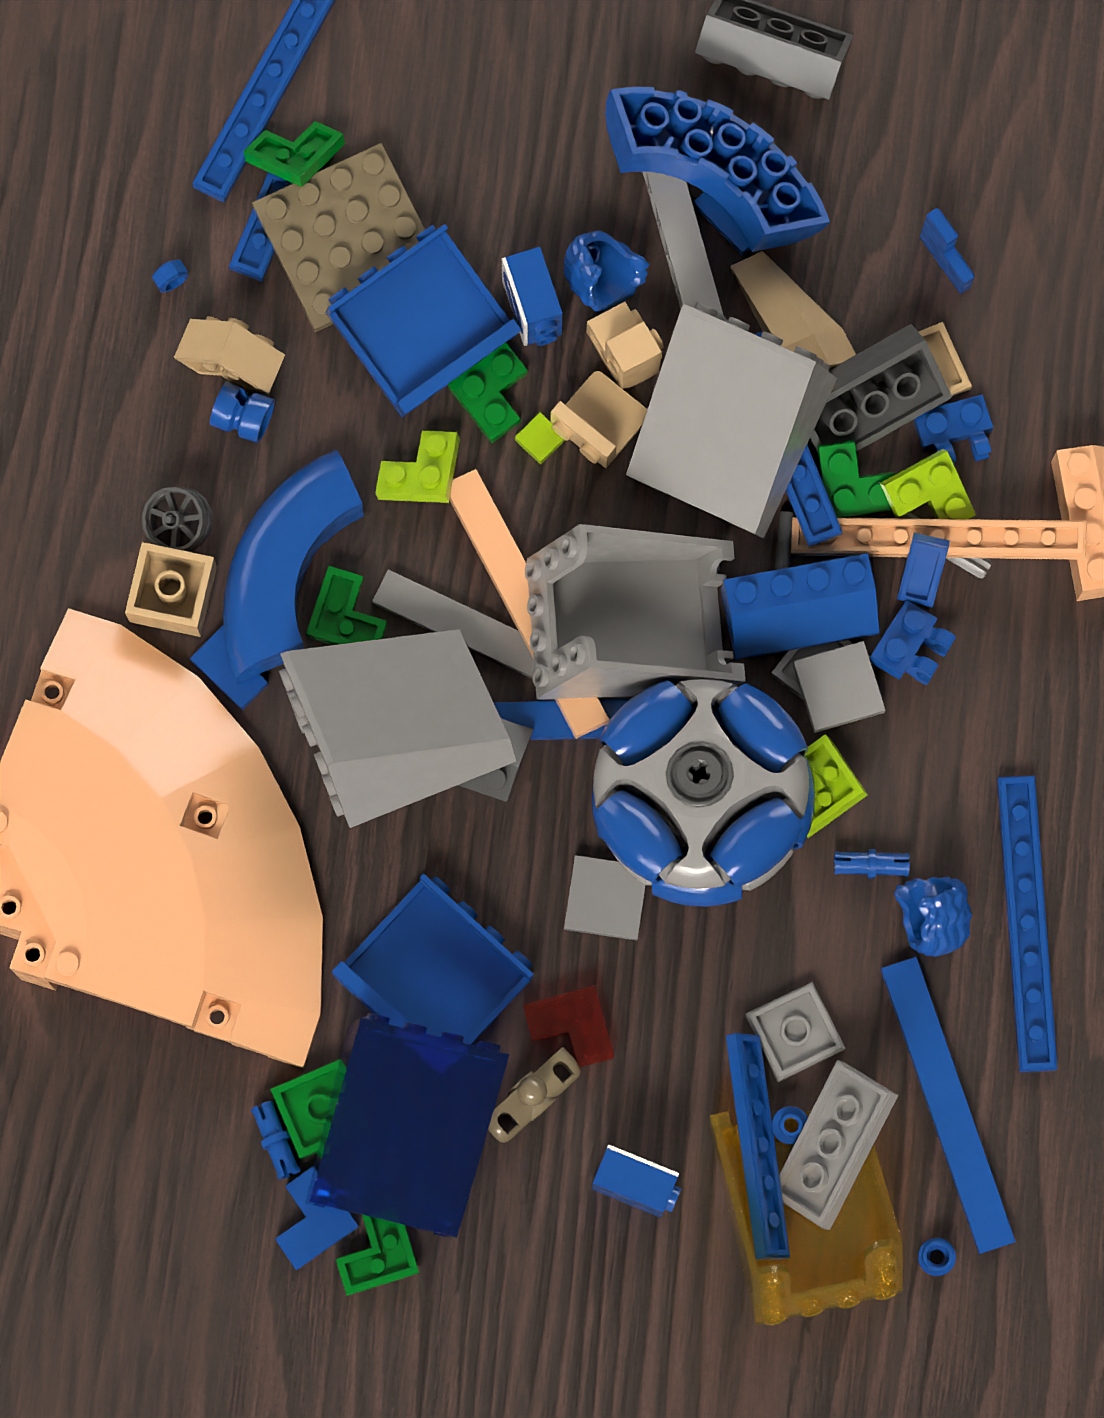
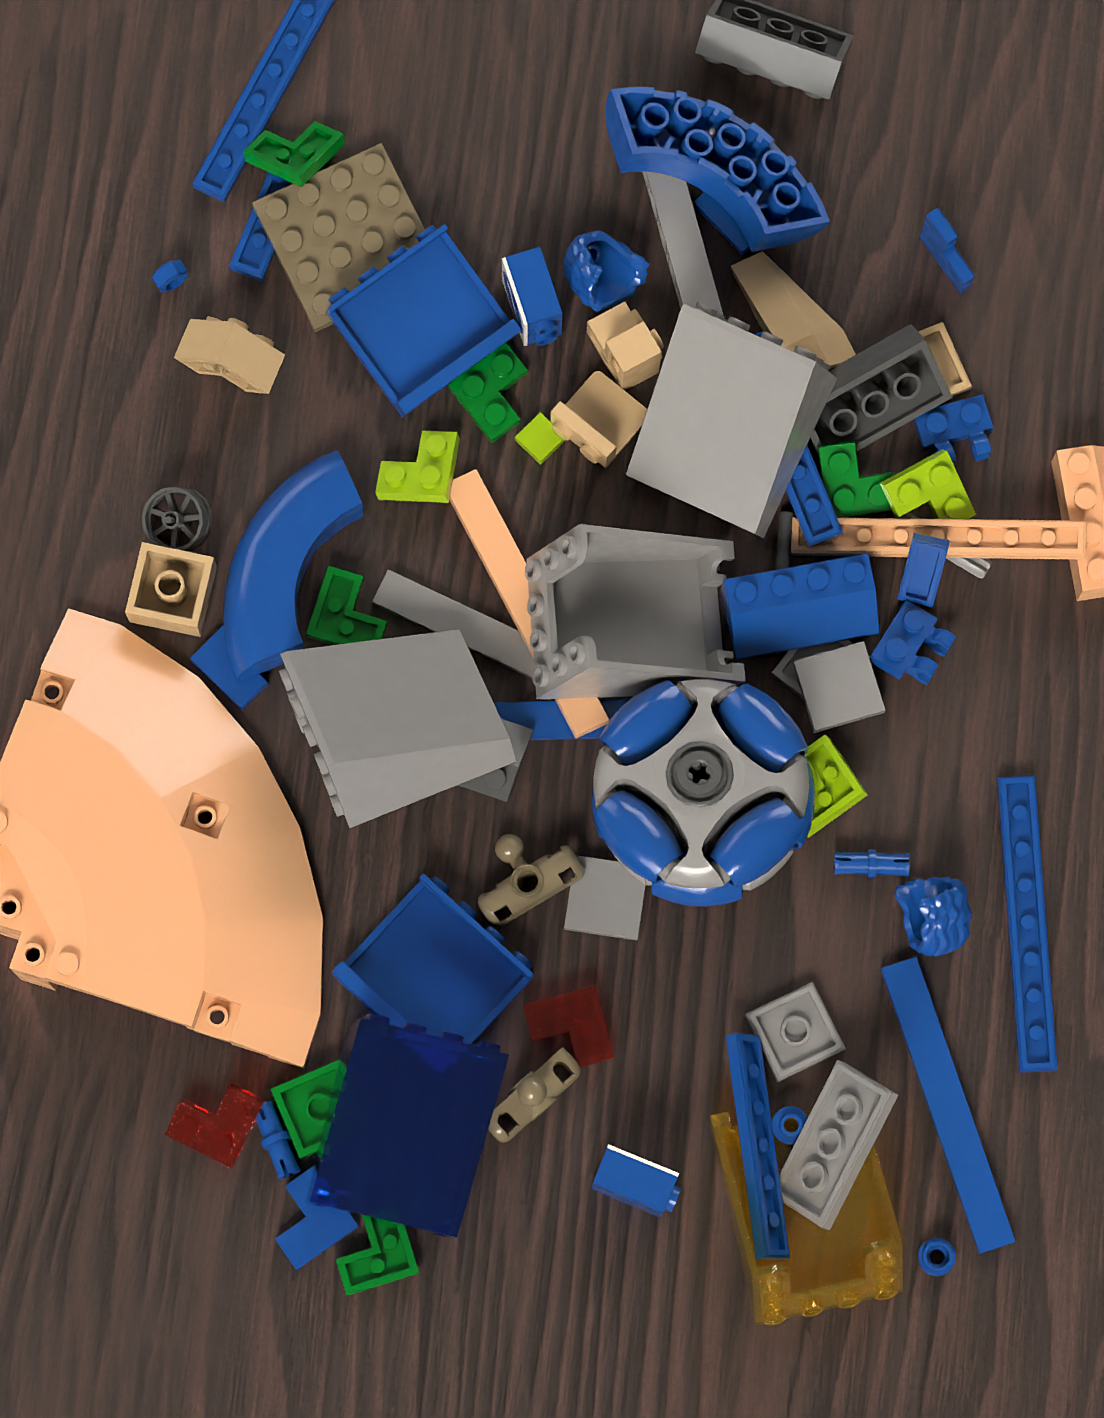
(219, 1134): none -> clear red plate
(242, 412): blue wheel -> none
(509, 891): none -> dark tan piece

